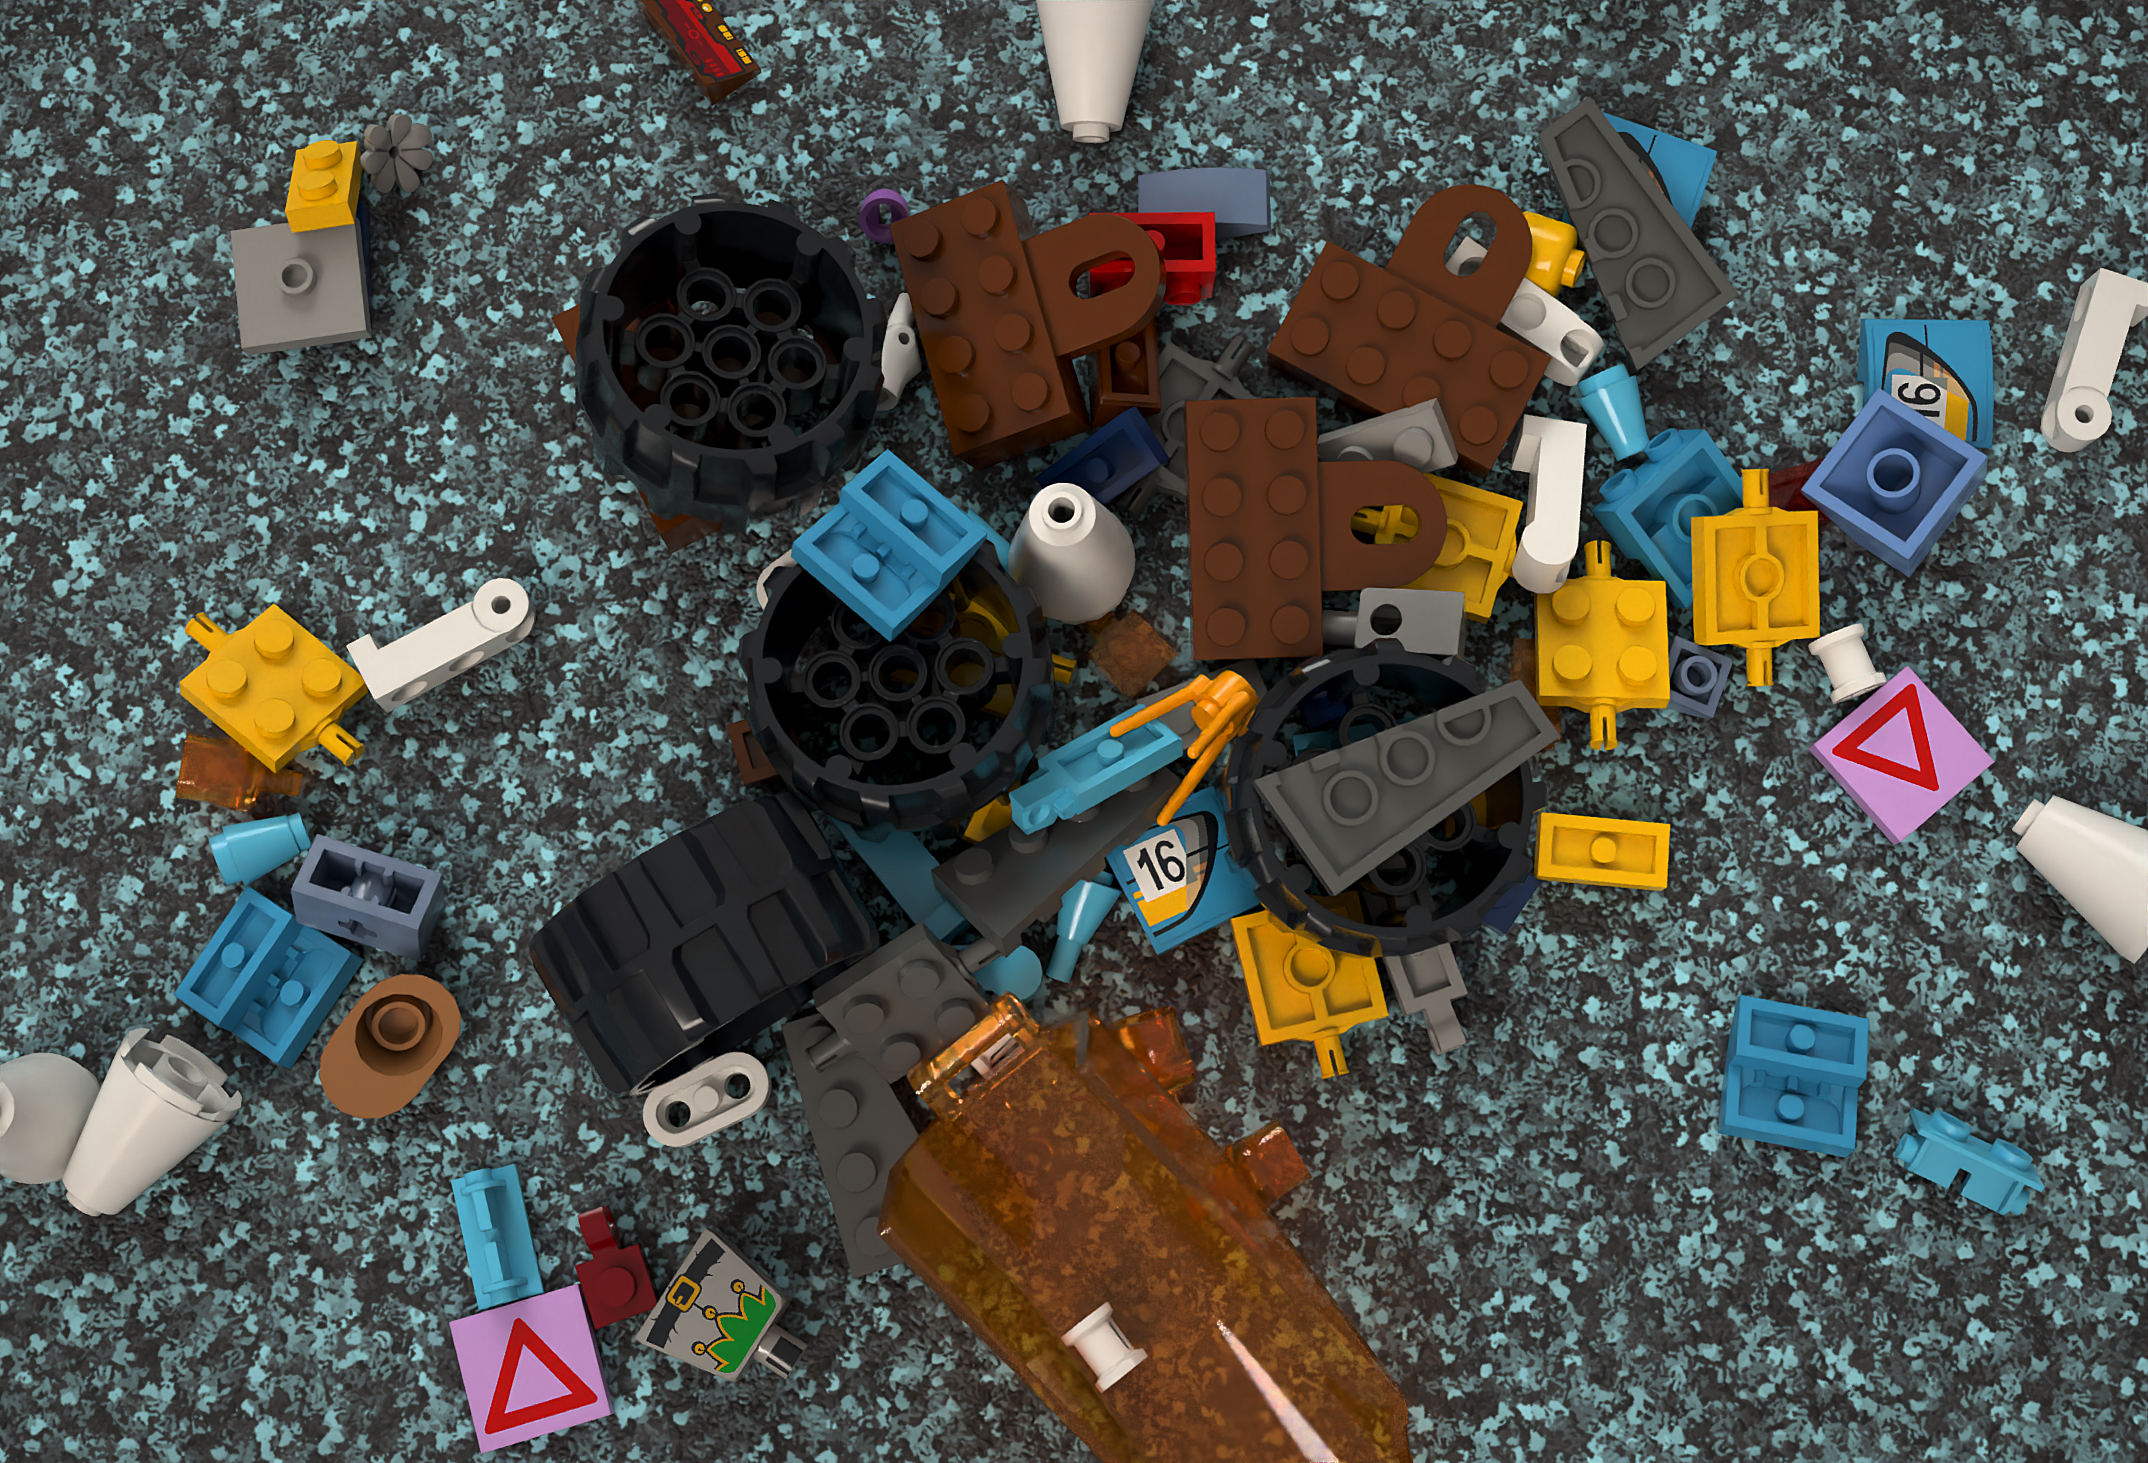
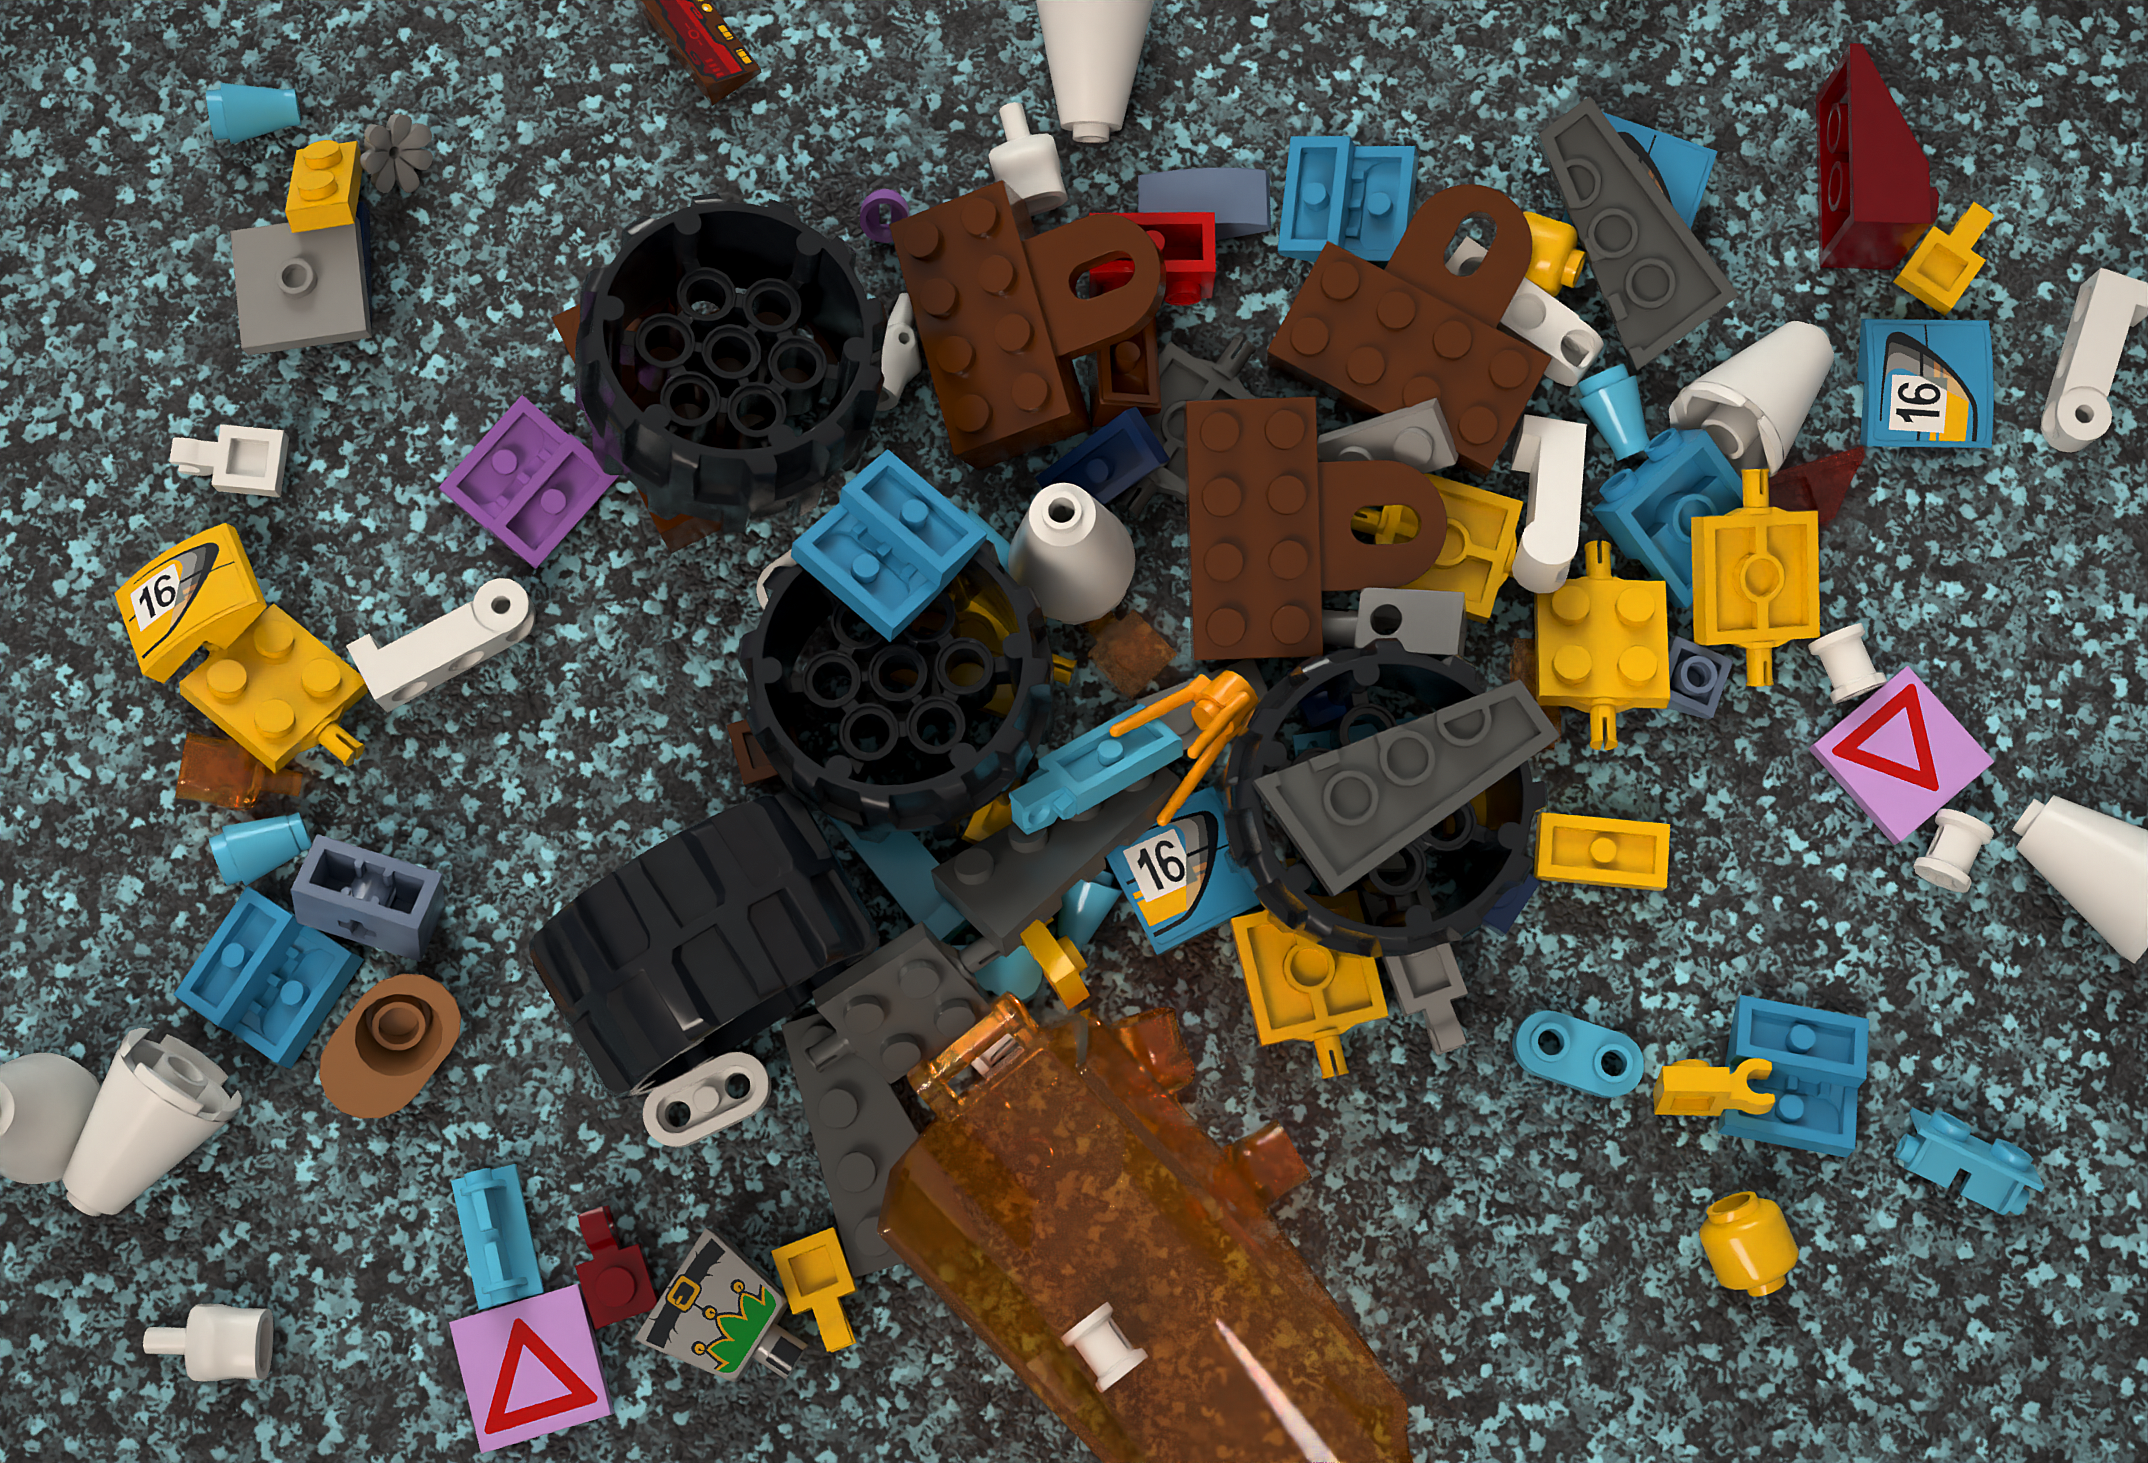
(190, 597): none -> yellow slope
(219, 1342): none -> white piece
(241, 461): none -> white plate
(250, 111): none -> medium azure cone
(527, 482): none -> medium lavender slope
(816, 1278): none -> yellow plate
(1028, 163): none -> white piece
(1058, 960): none -> yellow plate
(1346, 196): none -> dark azure slope
(1579, 1054): none -> medium azure plate
(1703, 1090): none -> yellow plate
(1748, 1243): none -> yellow head
(1758, 397): none -> white cone
(1868, 171): none -> dark red slope
(1895, 481): medium blue slope -> none
(1945, 263): none -> yellow plate
(1953, 850): none -> white bush

